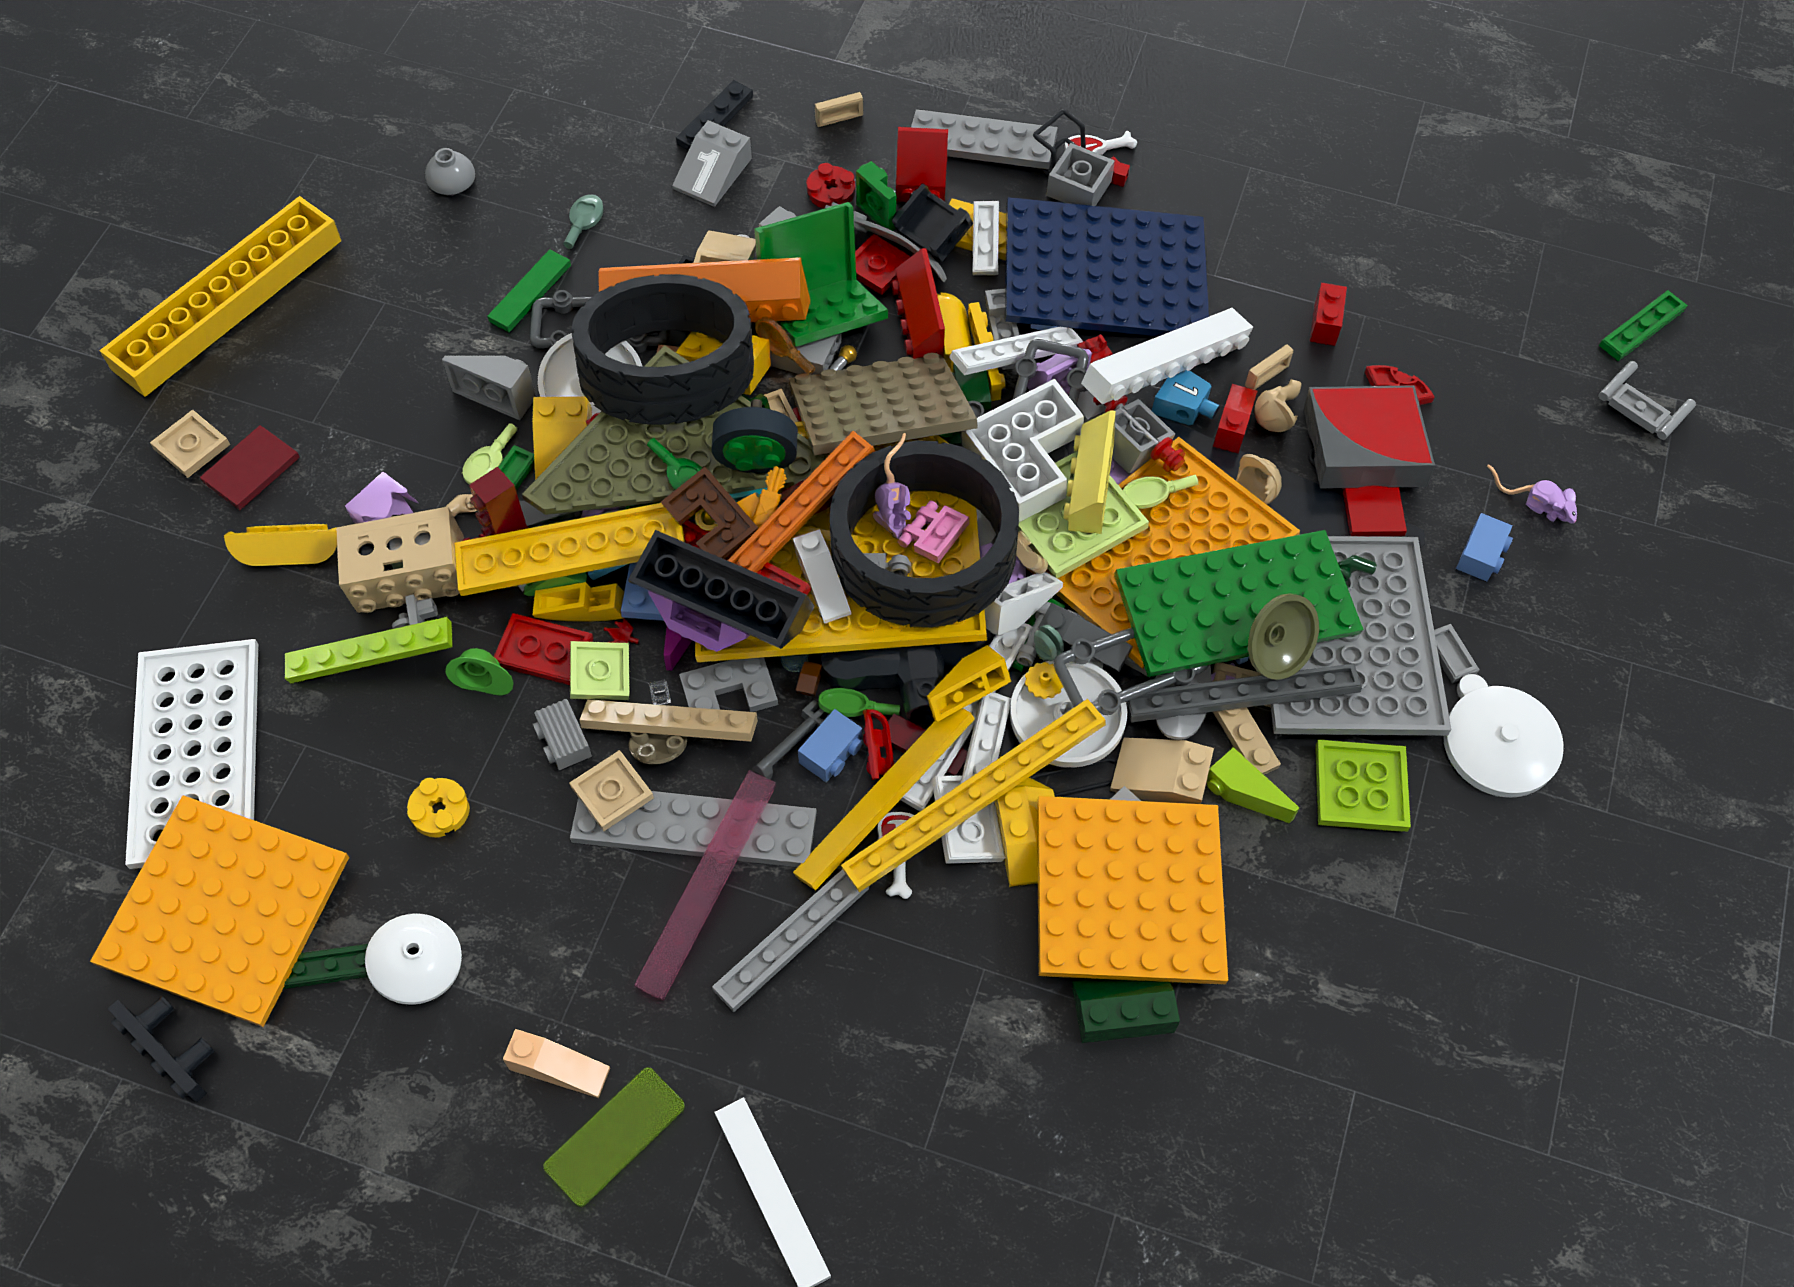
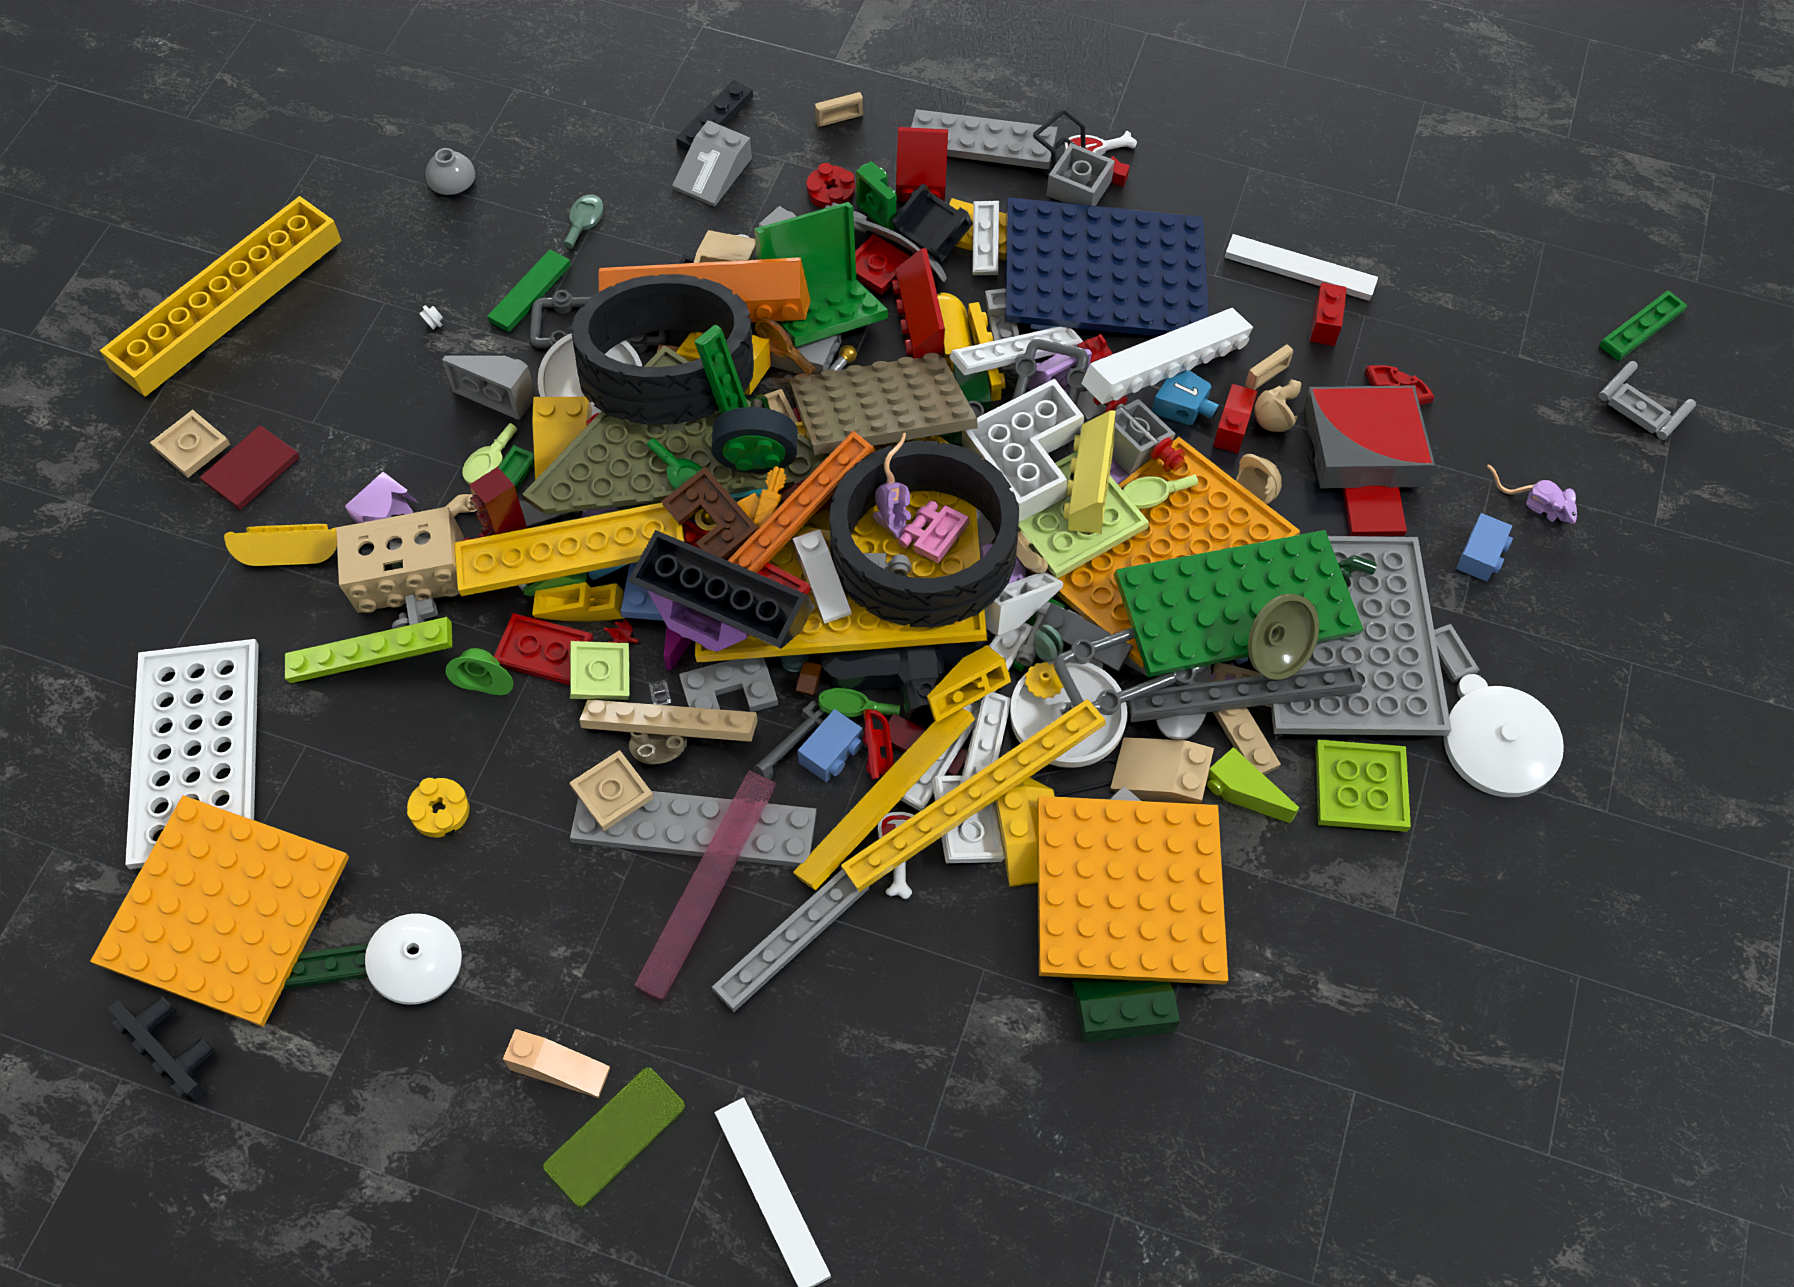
(431, 316): none -> white plate
(562, 735): light grey brick -> none
(720, 370): none -> green tile
(1300, 266): none -> white tile

